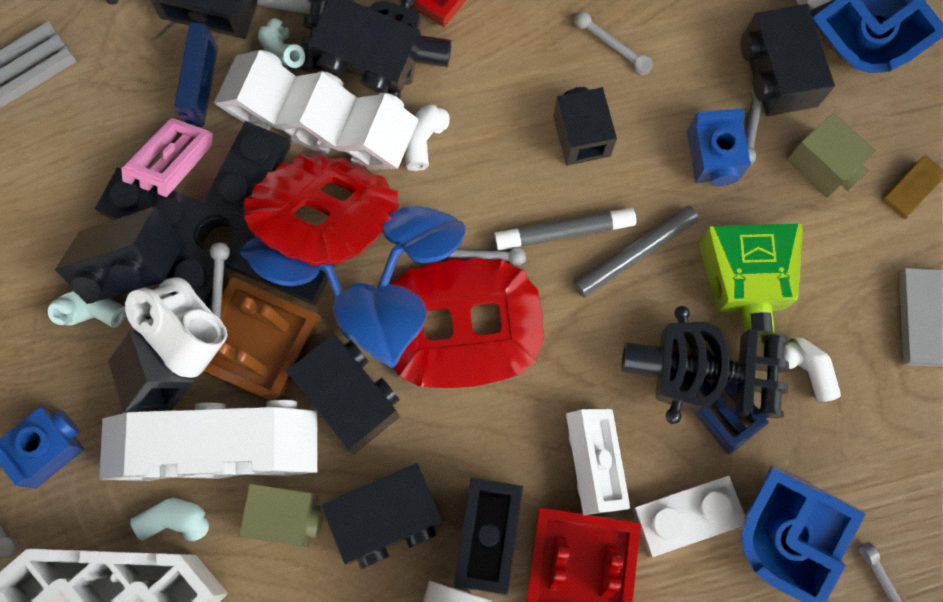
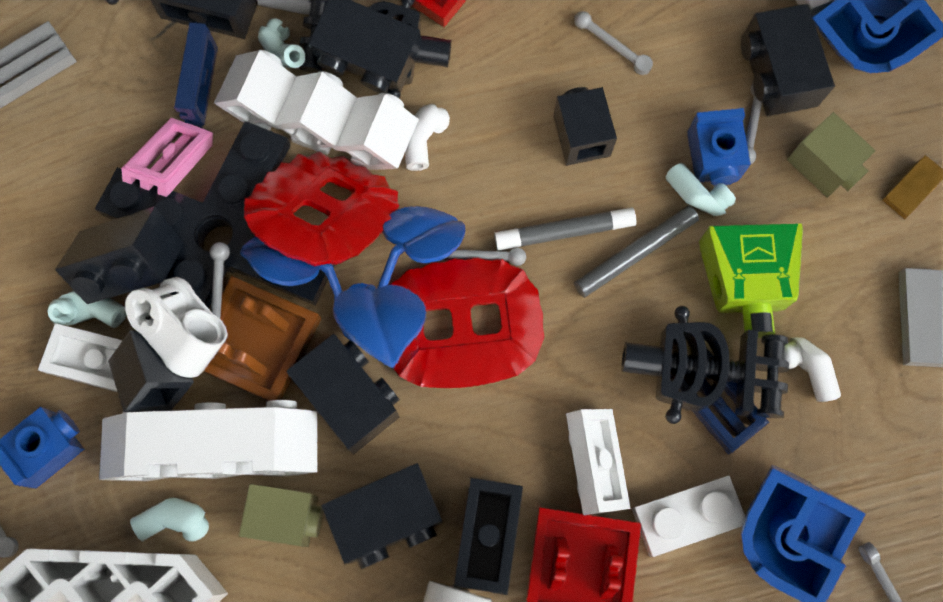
(80, 356): none -> white plate
(696, 194): none -> light aqua arm

